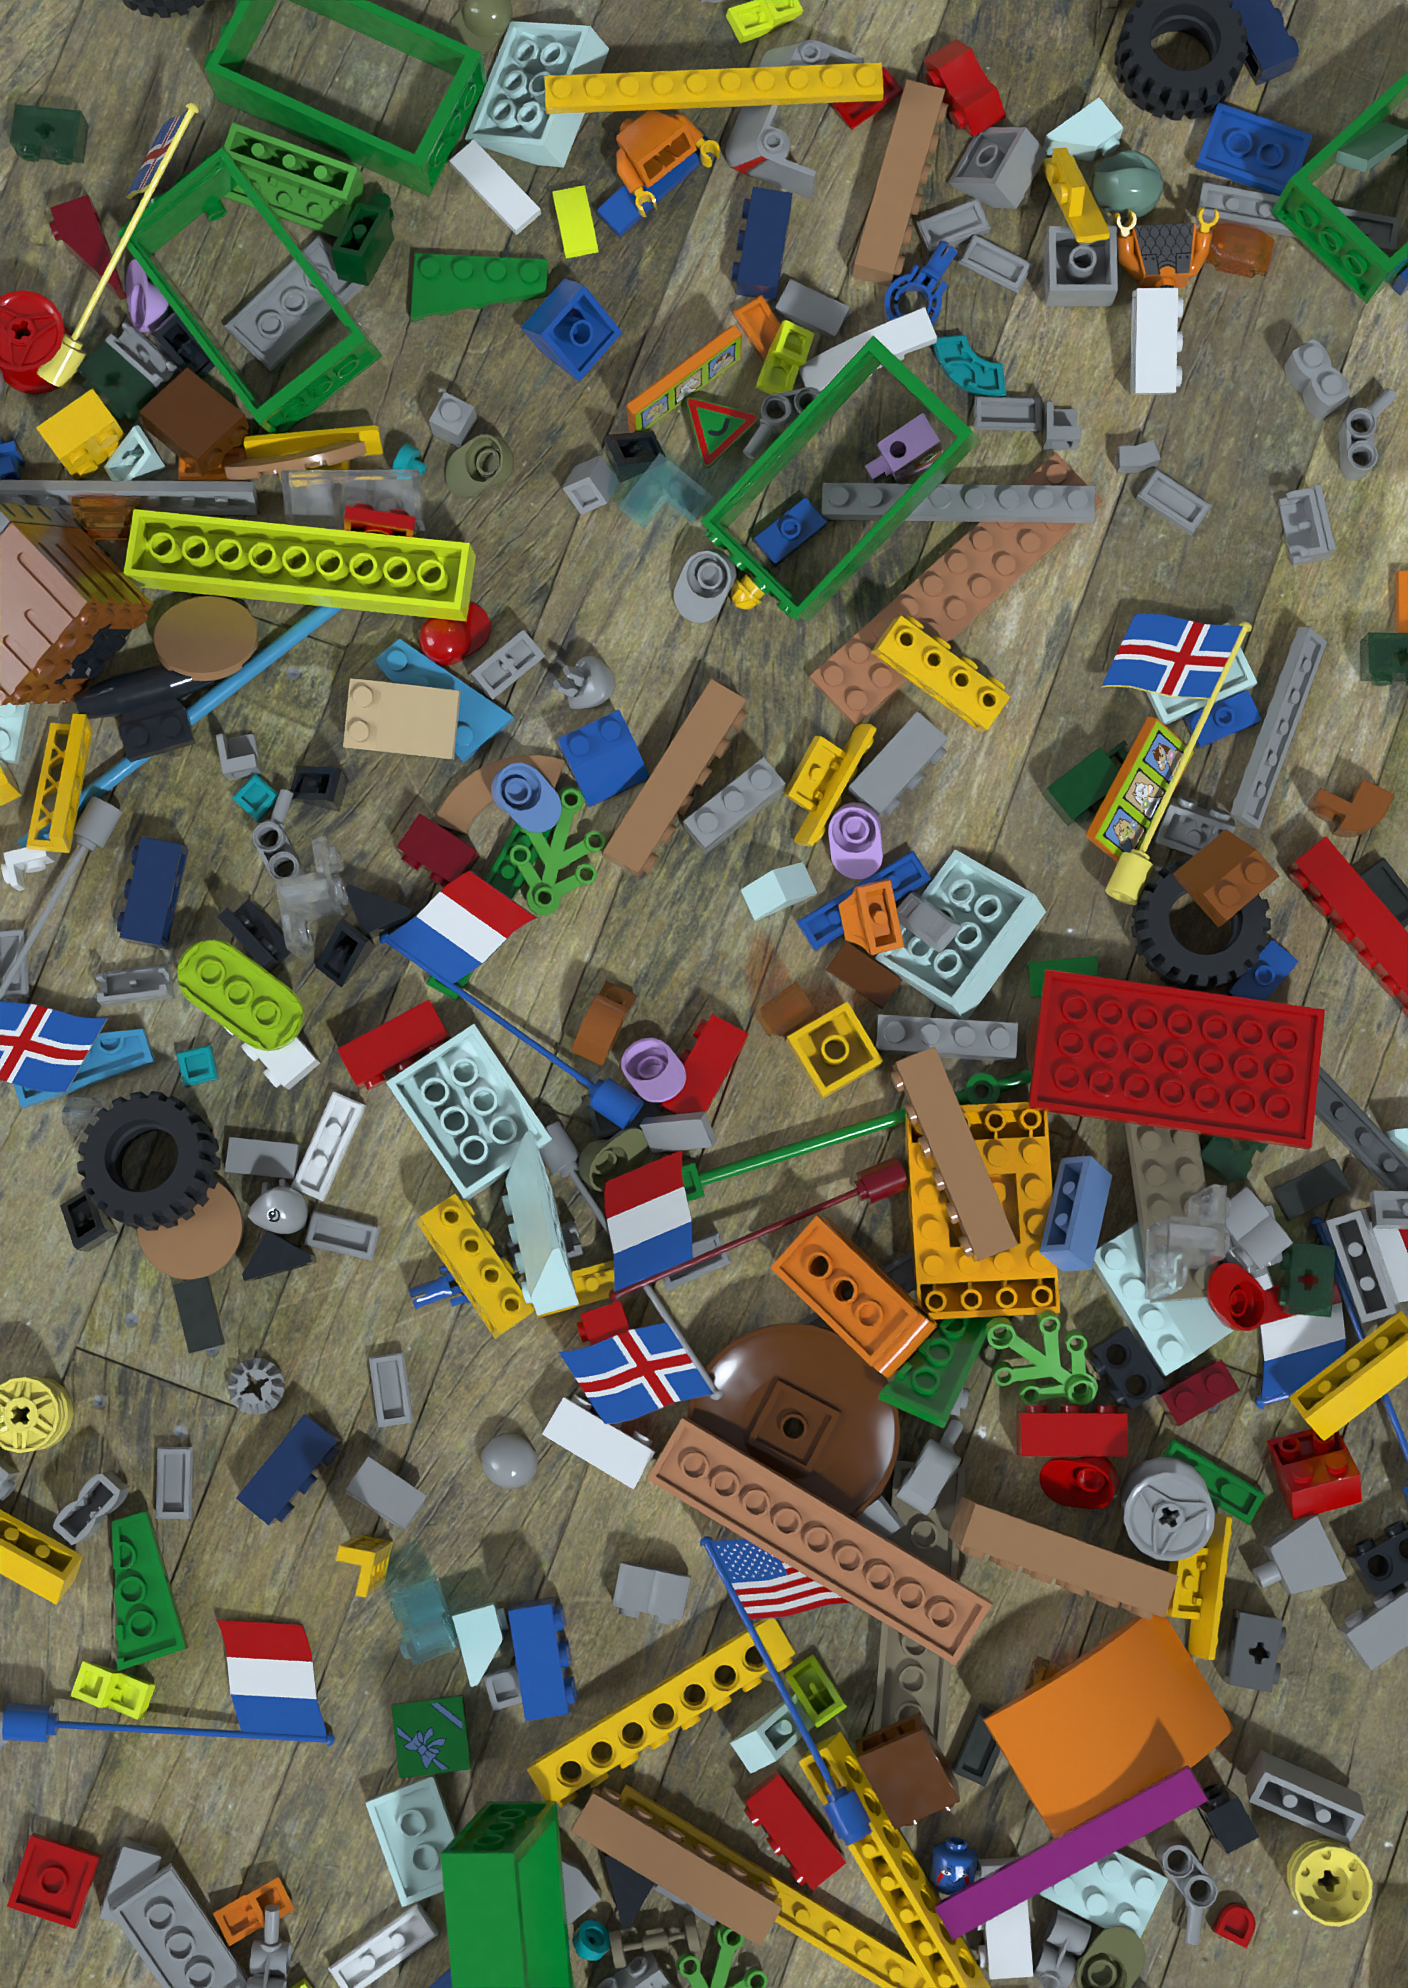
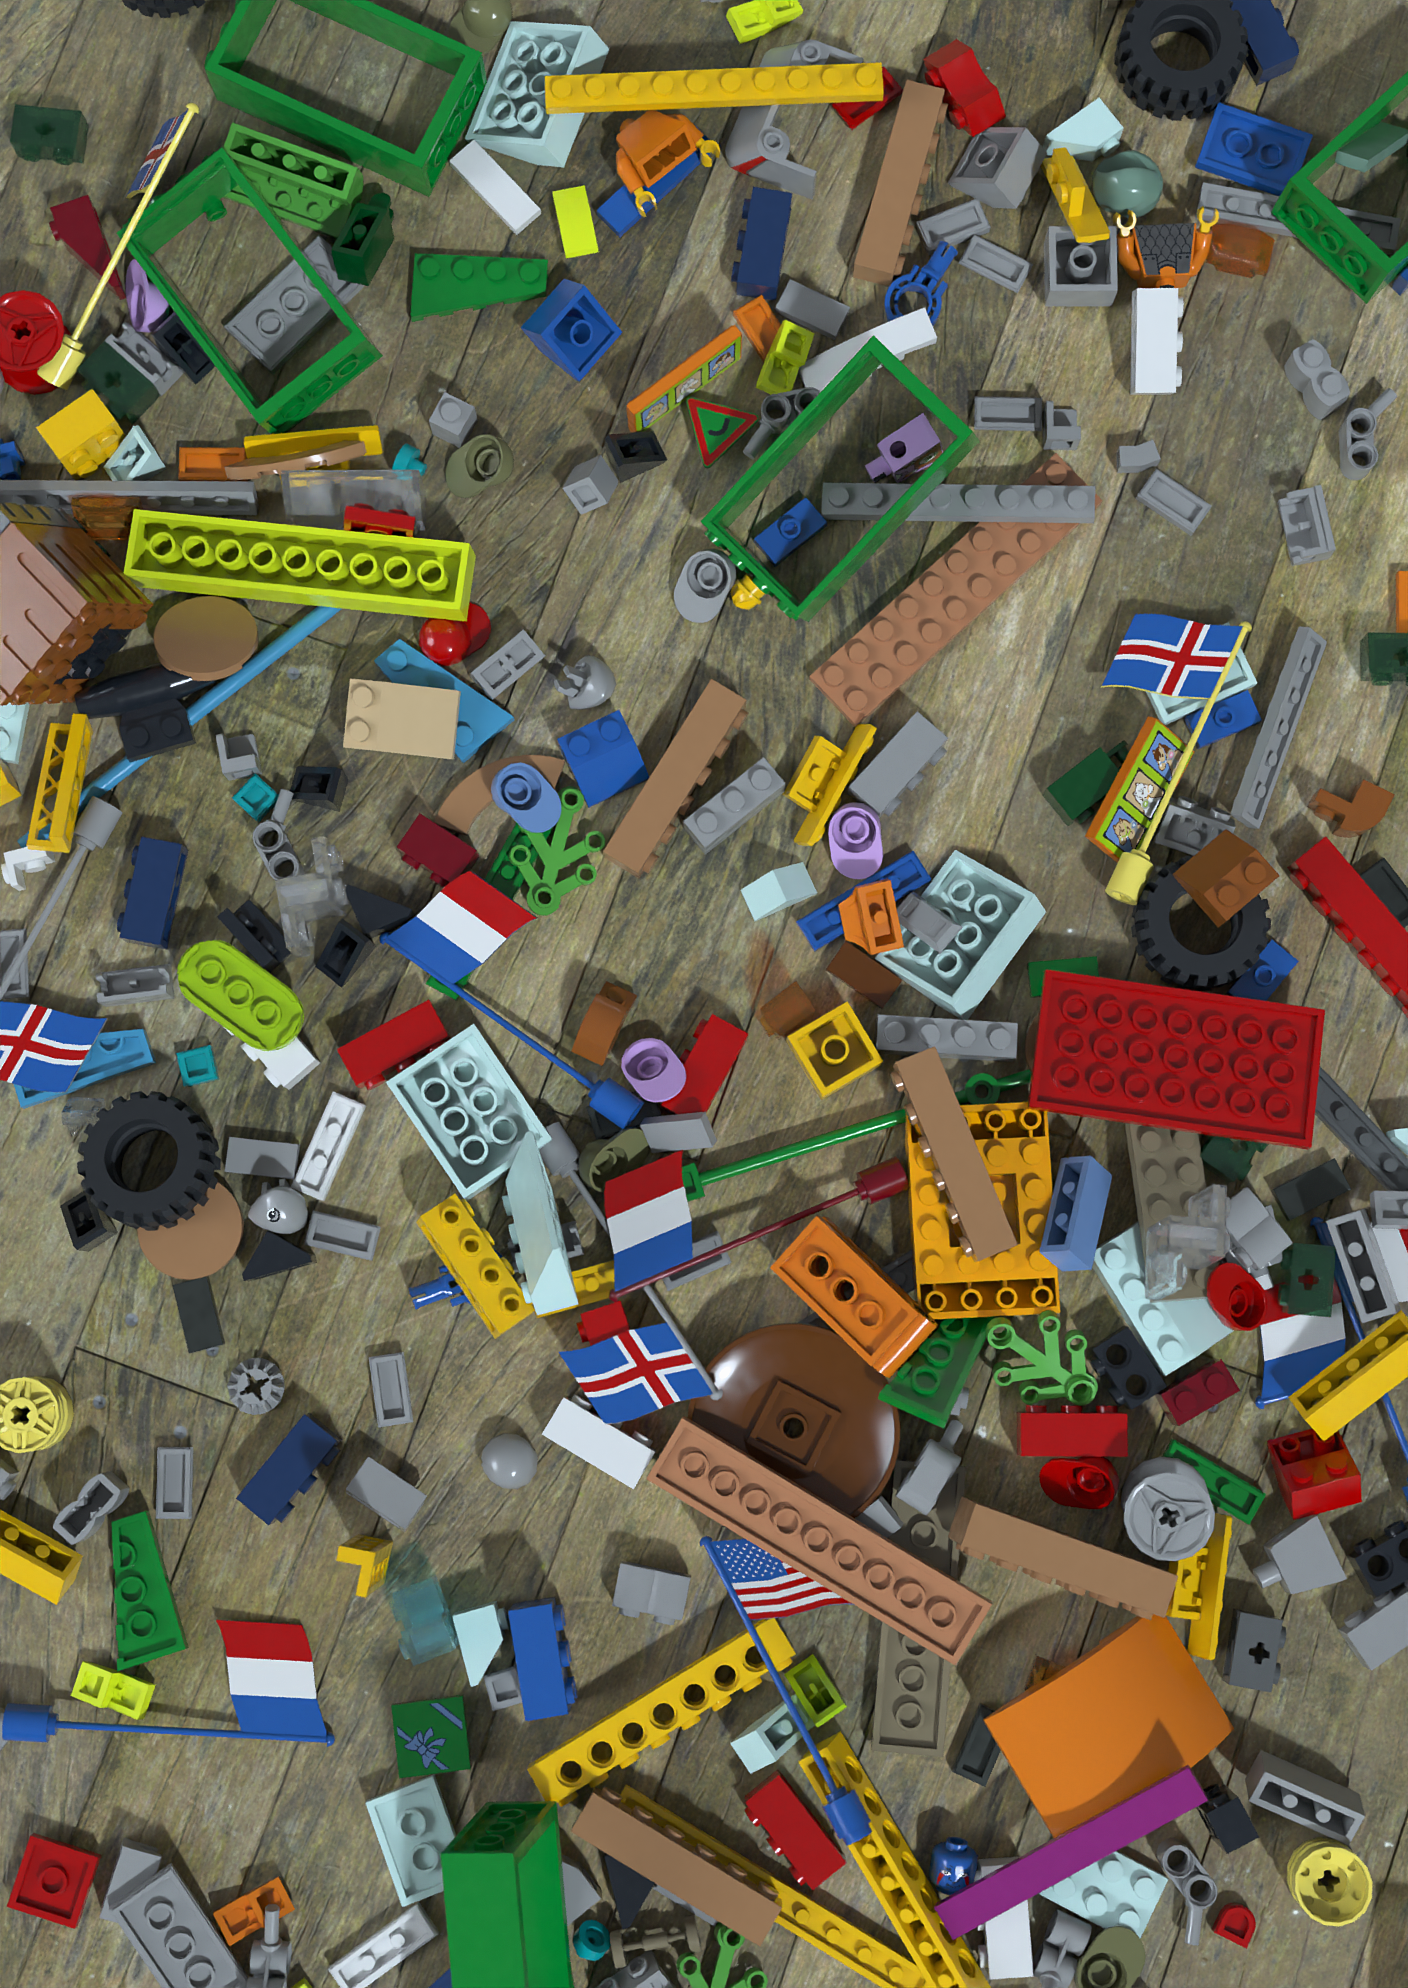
(195, 422): reddish brown brick -> none
(662, 484): clear light blue brick -> none
(907, 1771): reddish brown brick -> none
(941, 673): yellow brick -> none
(967, 368): teal tile -> none

